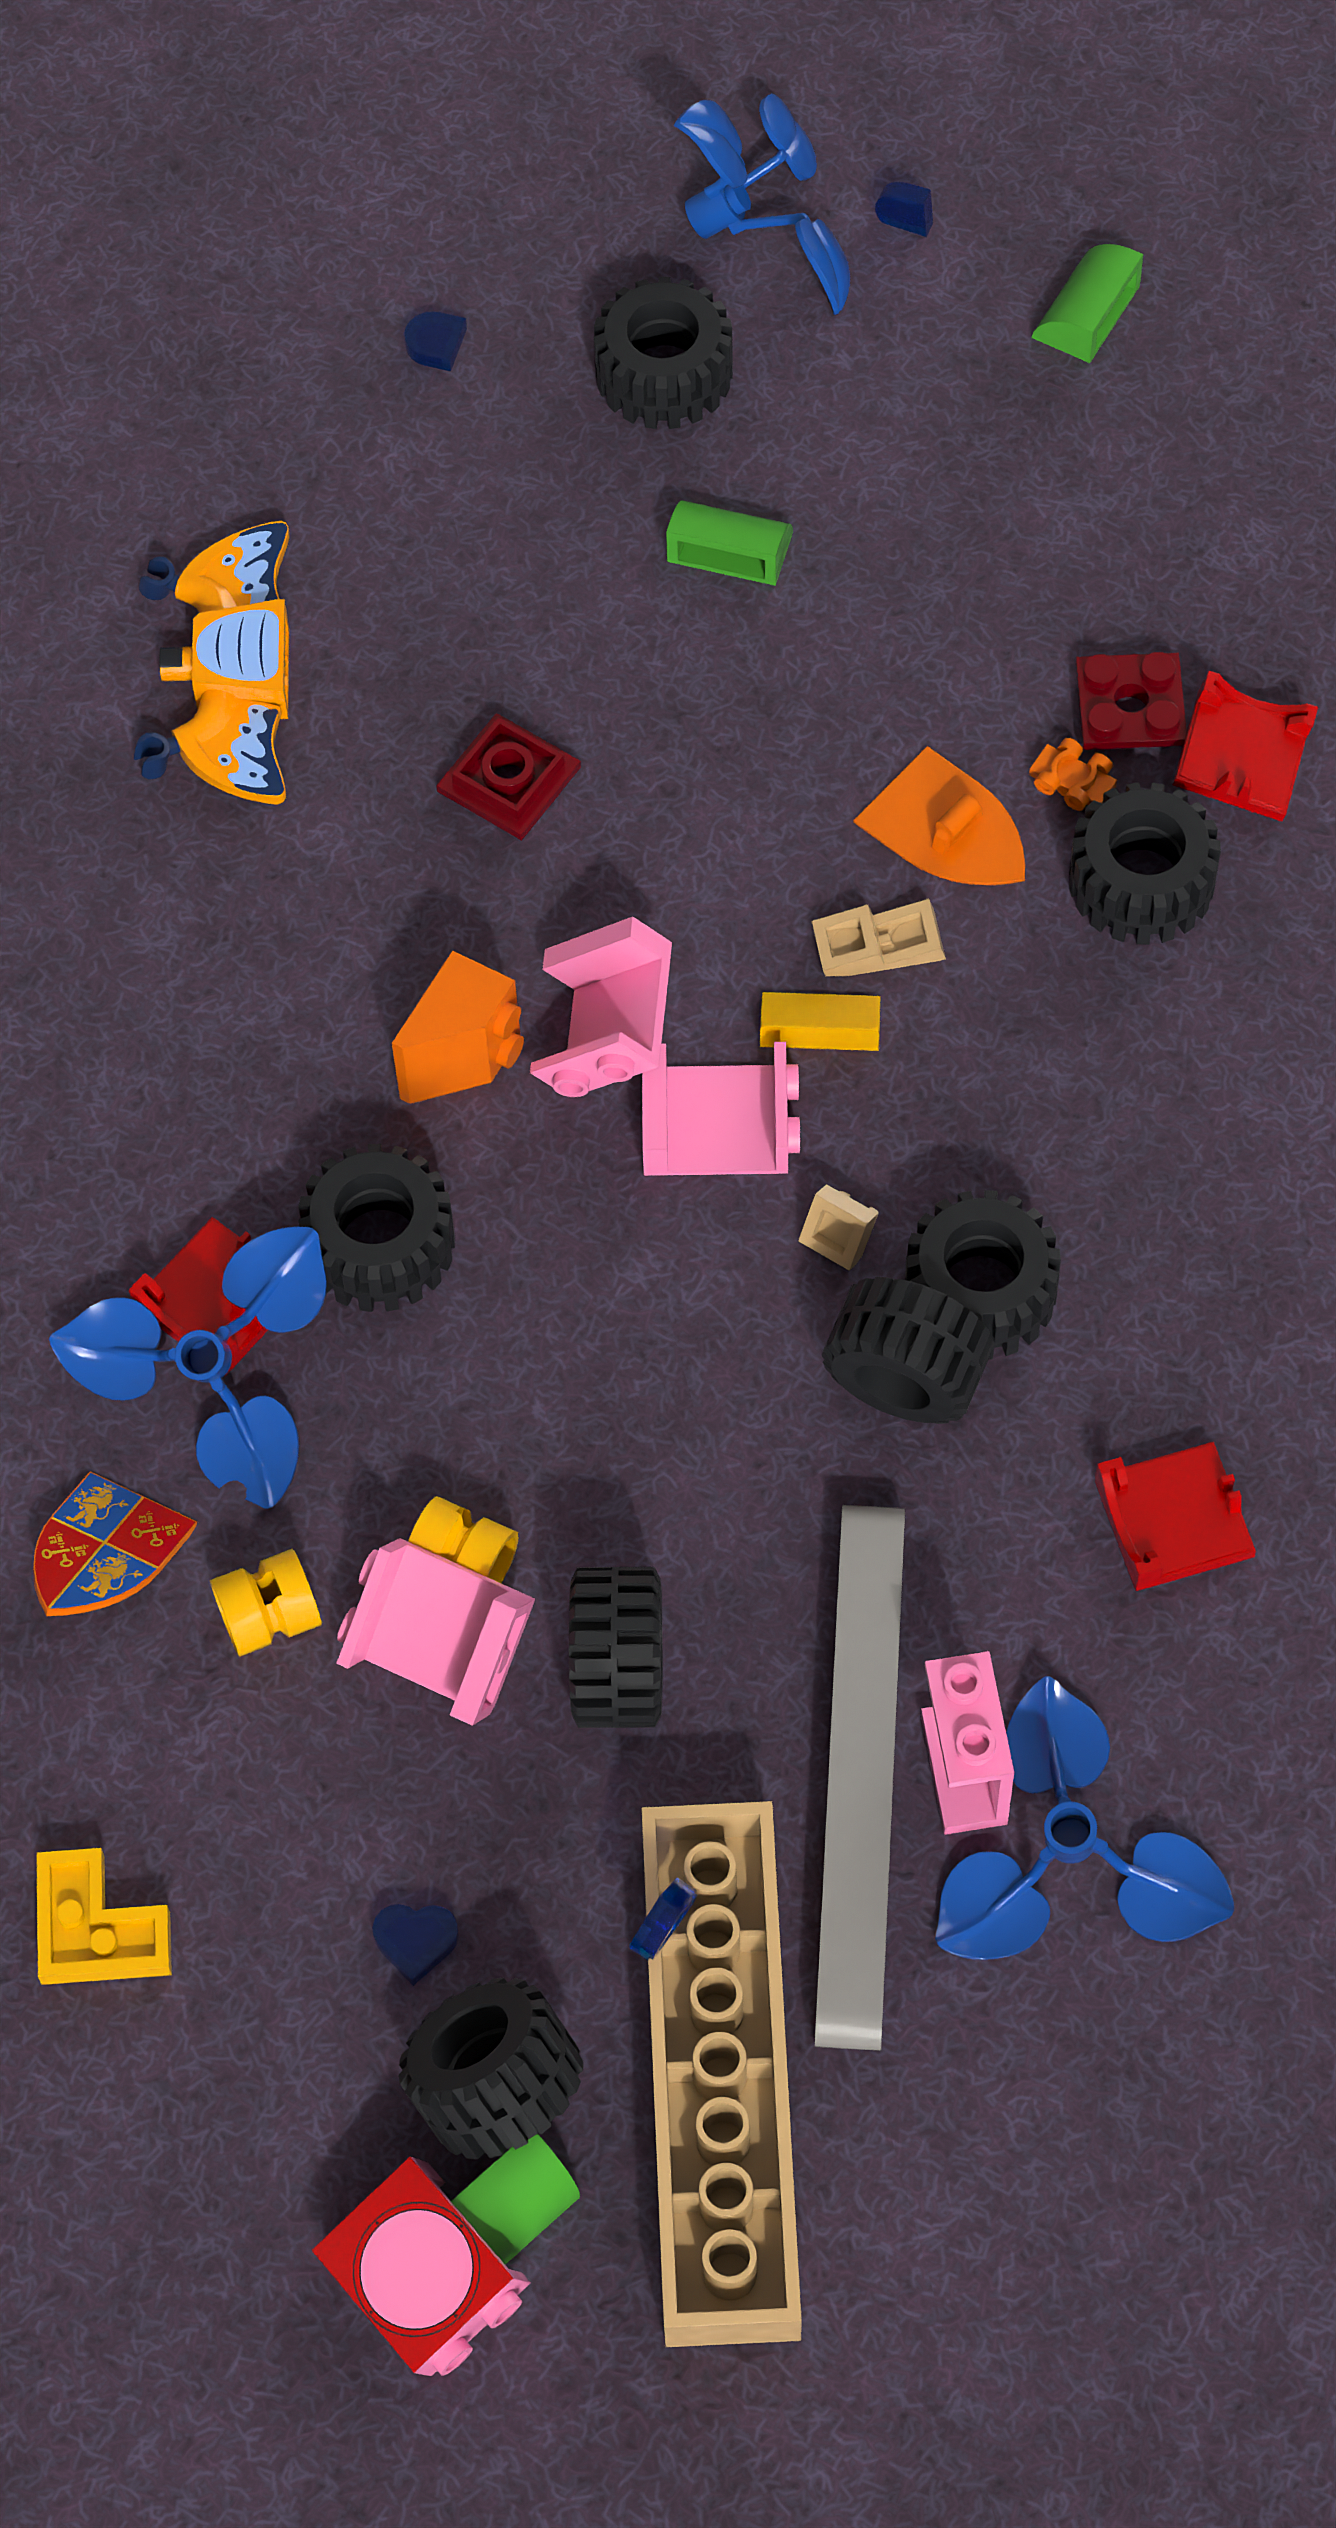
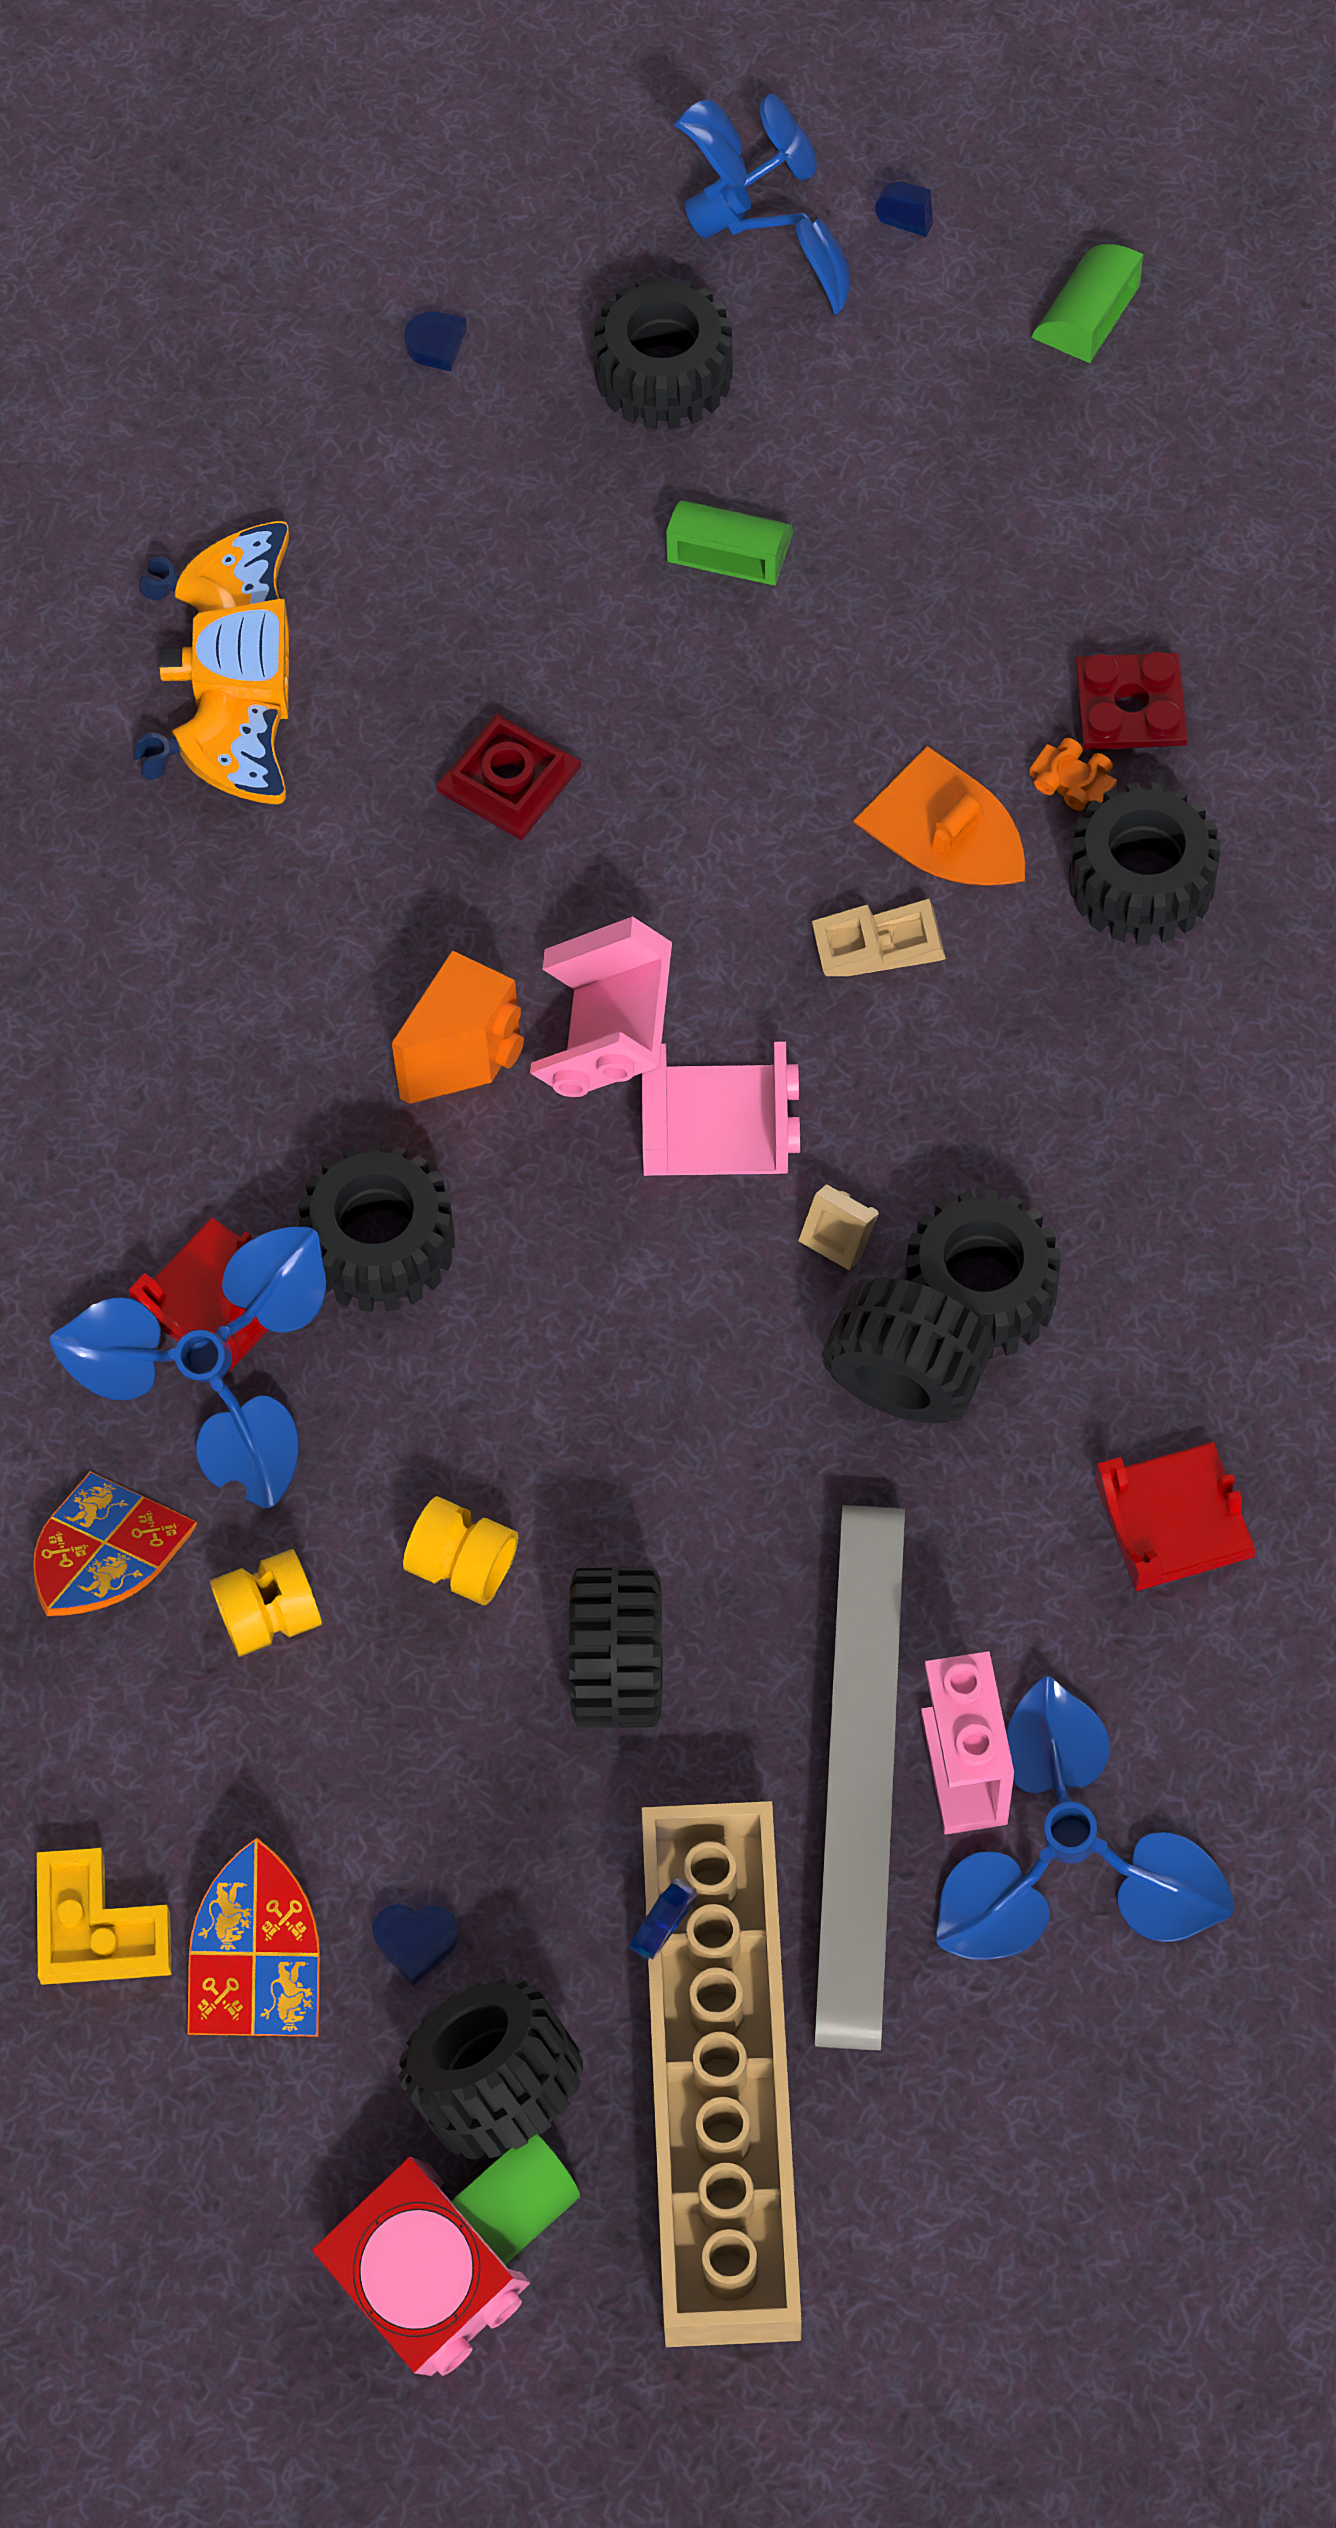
(254, 1952): none -> shield
(435, 1626): bright pink panel -> none
(820, 1021): yellow slope -> none
(1243, 748): red piece -> none

